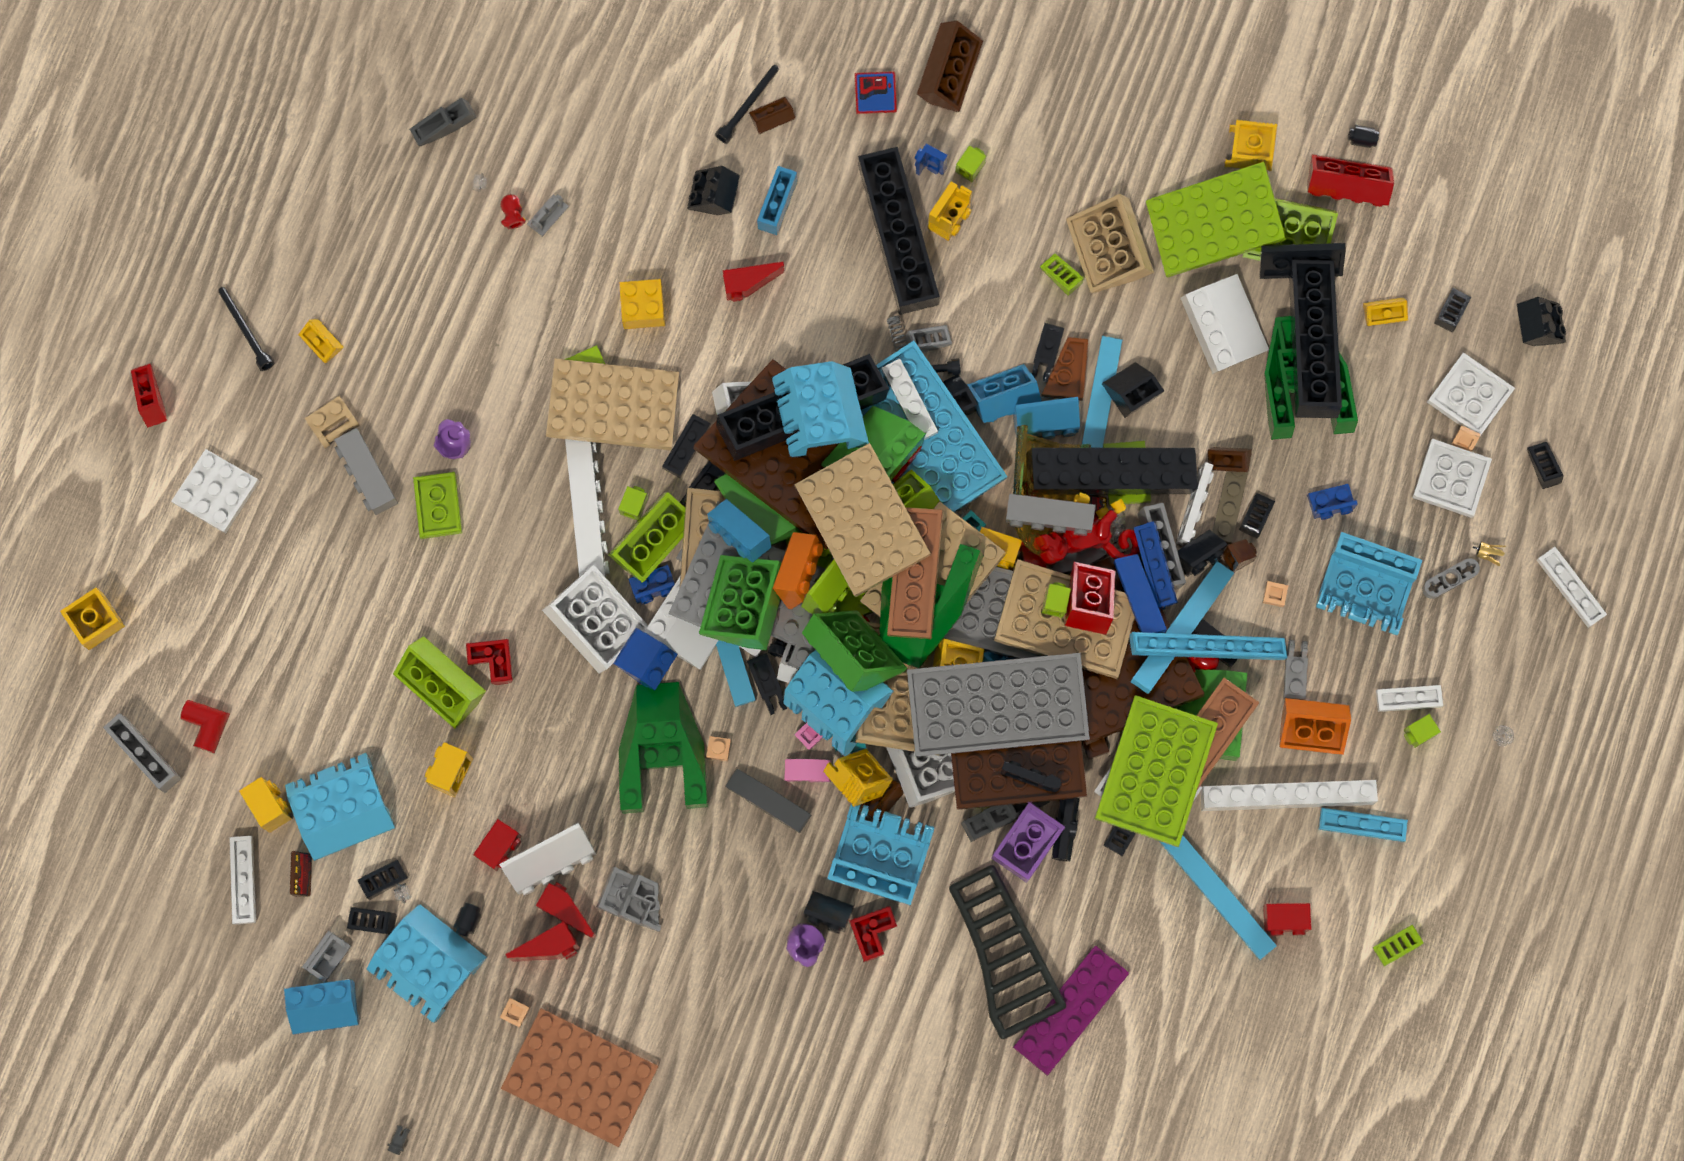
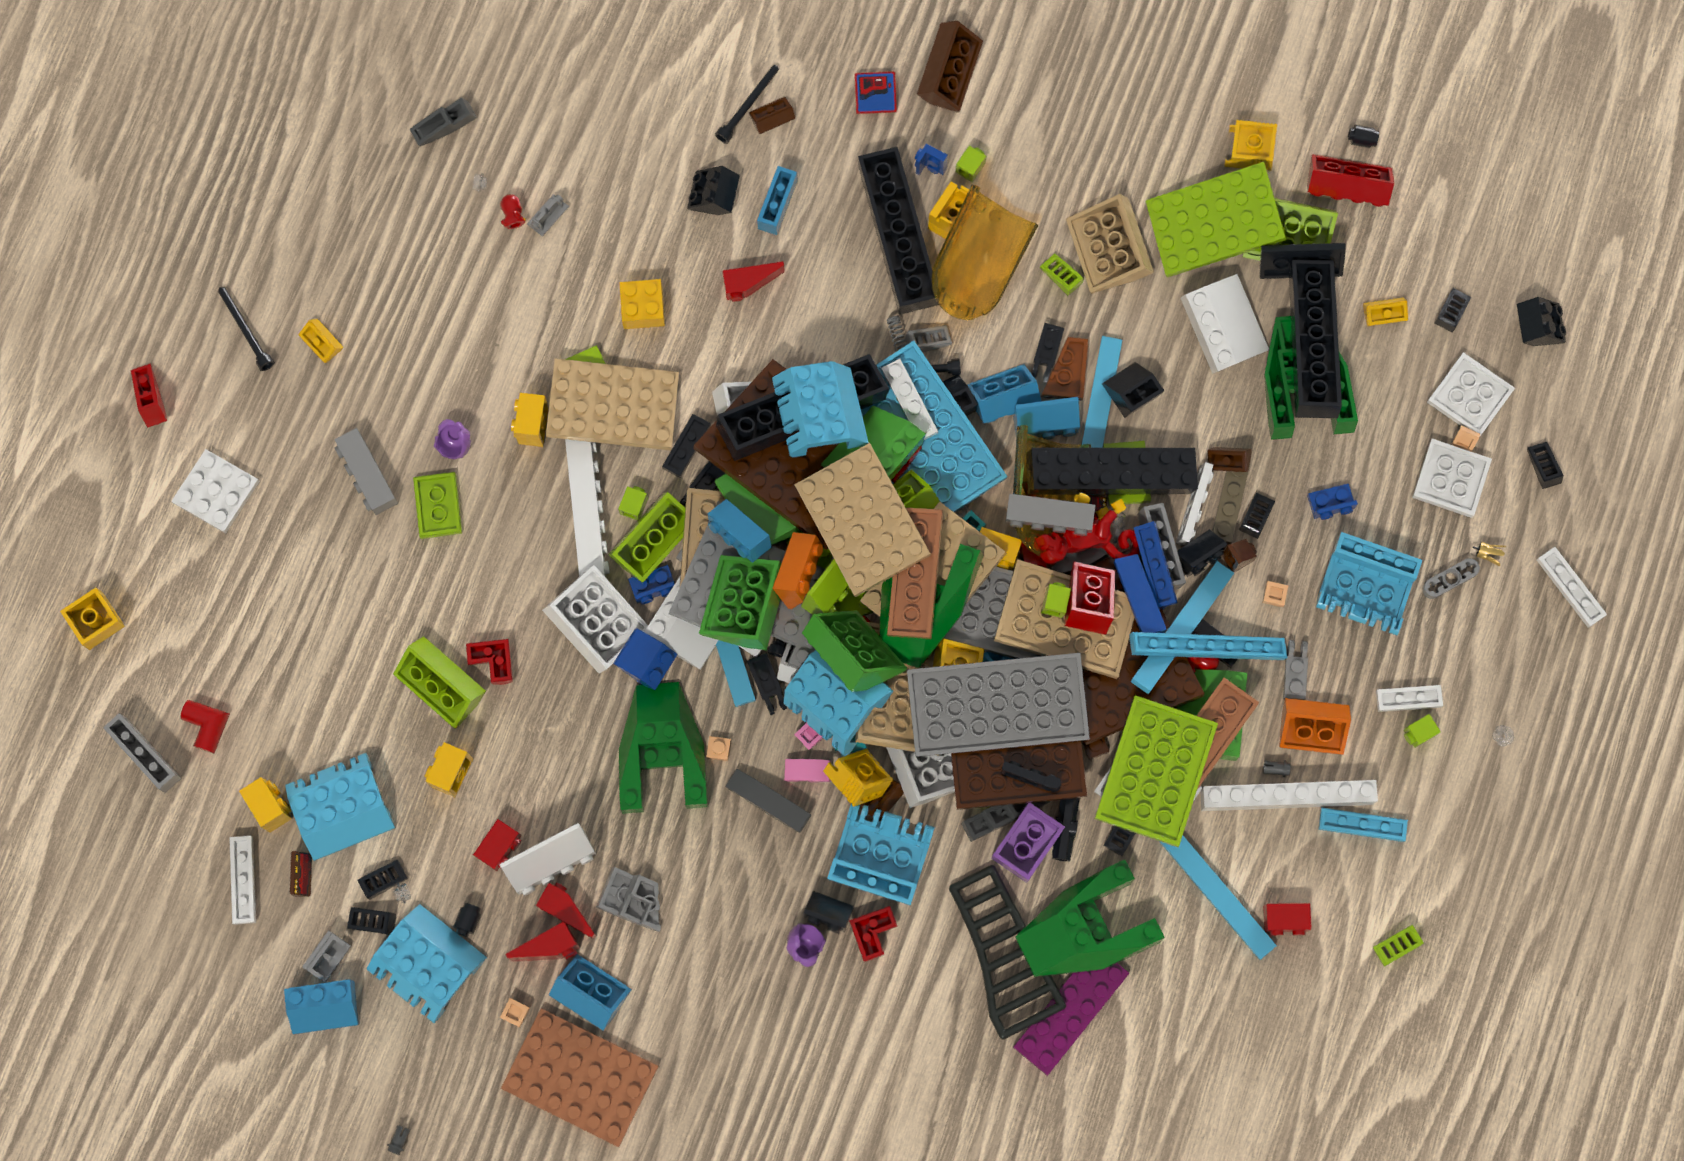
(329, 416): tan plate -> none
(530, 419): none -> yellow brick
(589, 992): none -> dark azure slope
(979, 256): none -> clear yellow windscreen
(1073, 935): none -> green wedge
(1276, 768): none -> dark grey pin

